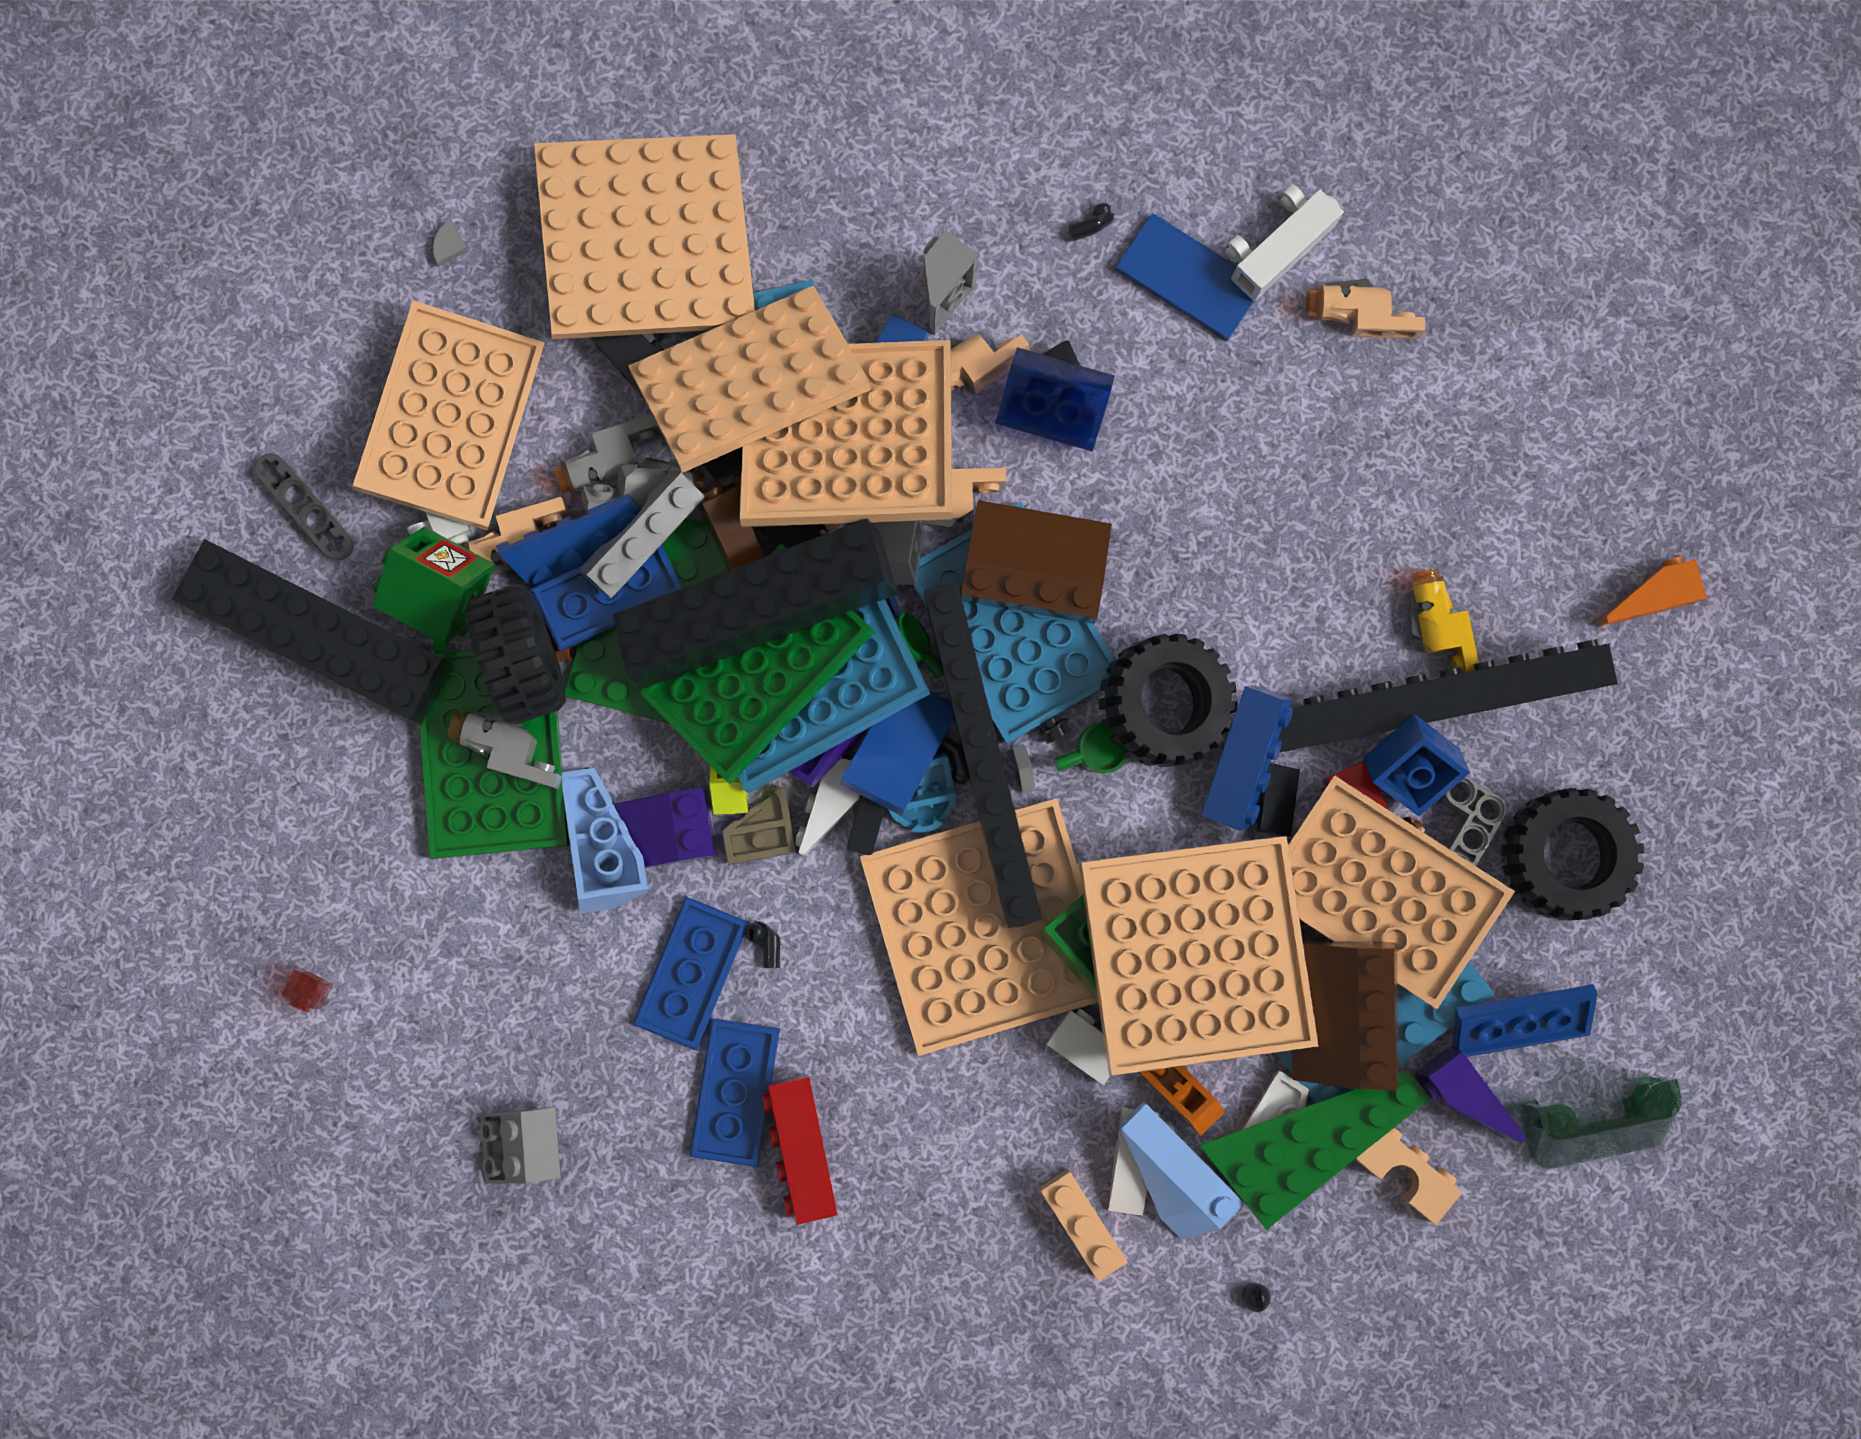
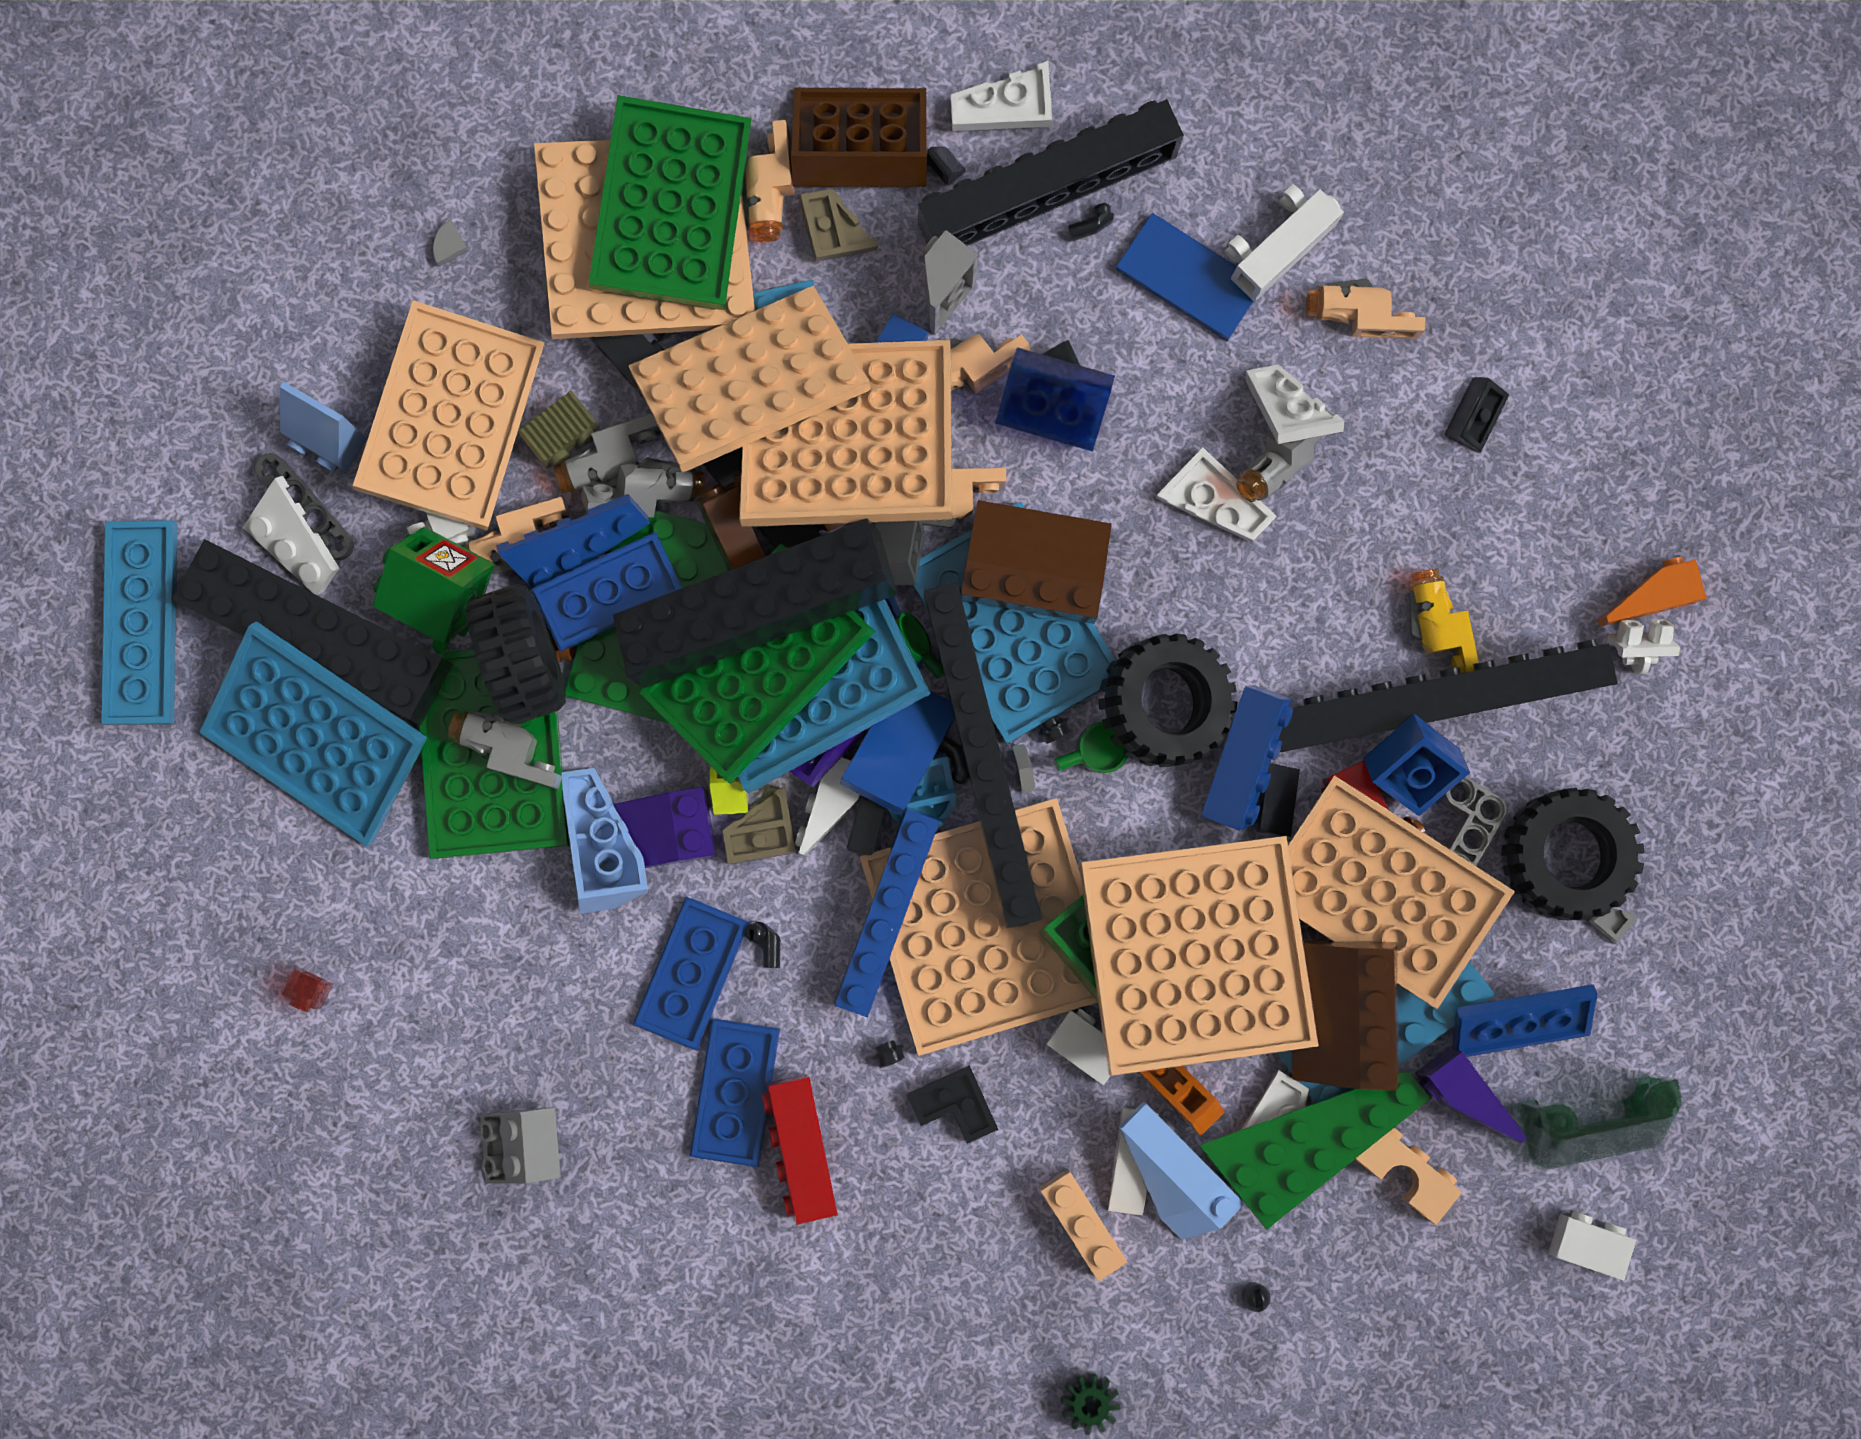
(139, 623): none -> dark azure plate
(285, 534): none -> white wing
(312, 734): none -> dark azure plate
(318, 430): none -> light blue slope
(559, 430): none -> olive brick
(624, 554): light grey arch -> none
(670, 203): none -> green plate
(765, 185): none -> light nougat plate
(832, 227): none -> dark tan wing
(859, 137): none -> reddish brown slope
(887, 911): none -> blue arch
(888, 1054): none -> black plate
(944, 164): none -> black slope
(955, 1094): none -> black plate
(1006, 104): none -> white wing
(1053, 176): none -> black brick
(1102, 1405): none -> dark green gear
(1211, 494): none -> white wing
(1275, 467): none -> light grey plate
(1288, 408): none -> white wing
(1477, 413): none -> black slope
(1591, 1246): none -> white brick
(1614, 924): none -> light grey tile
(1644, 649): none -> white hips

